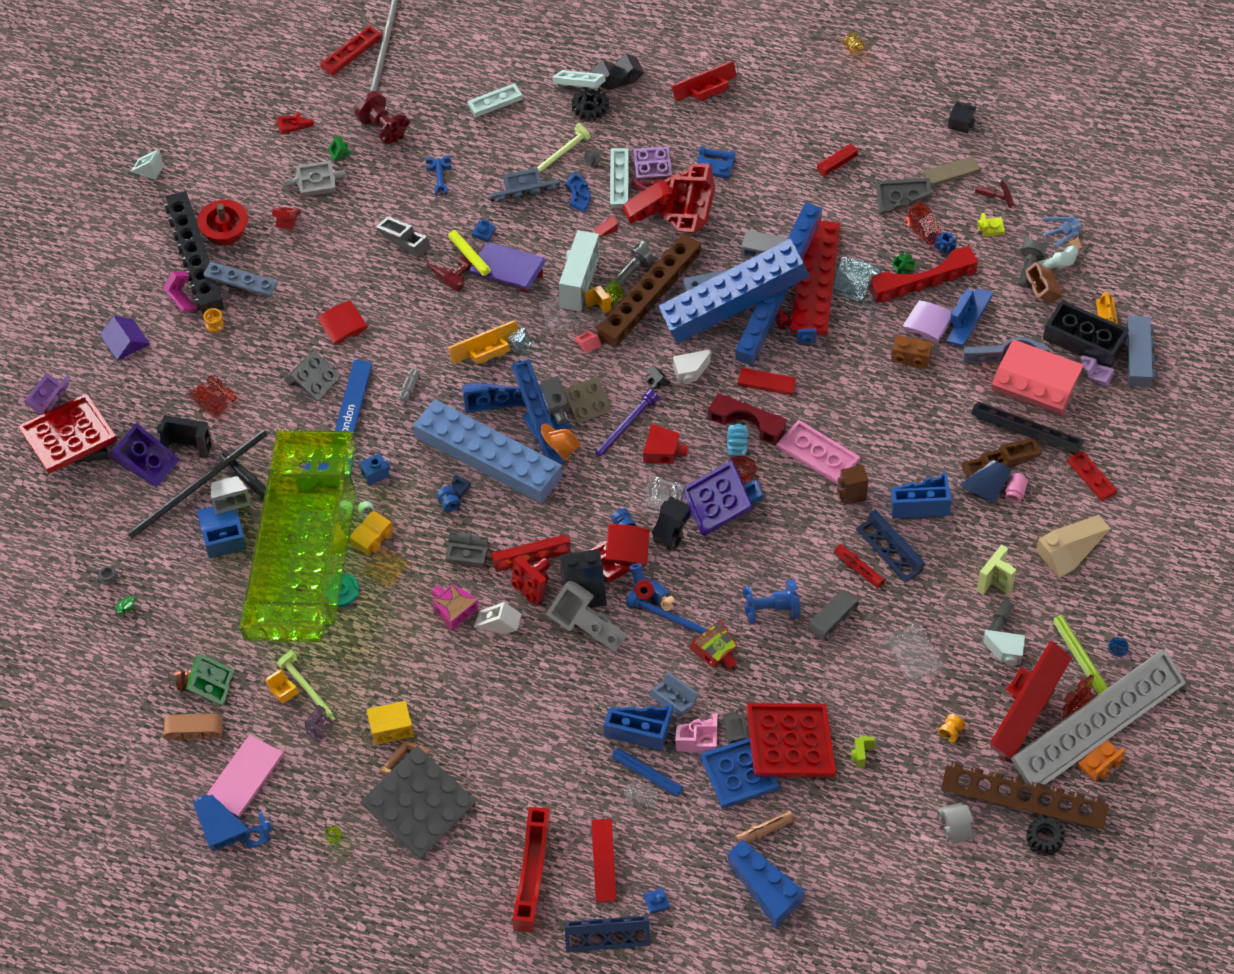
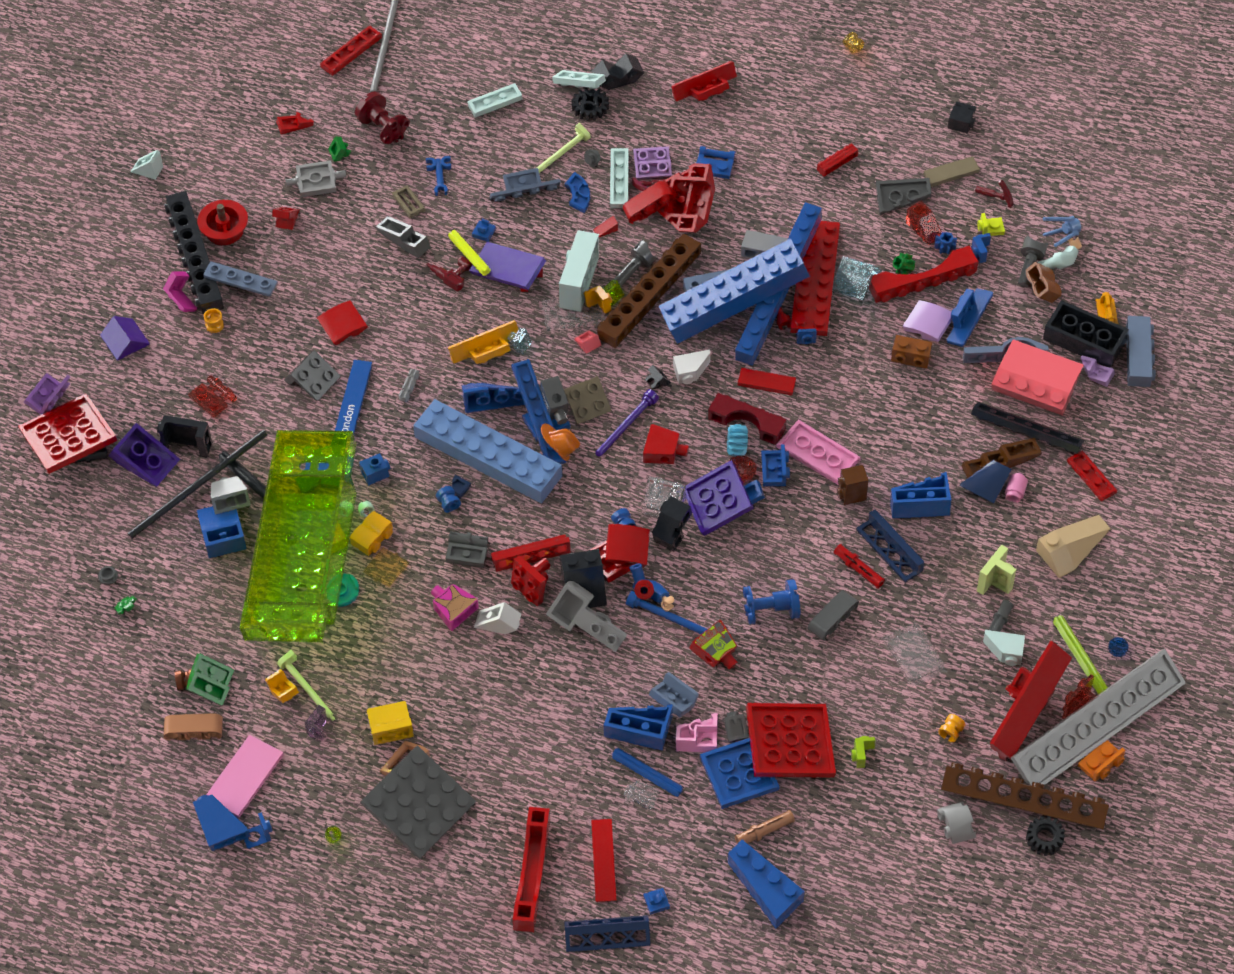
(410, 214): none -> dark tan tile
(774, 467): none -> blue bracket
(979, 246): none -> blue bracket

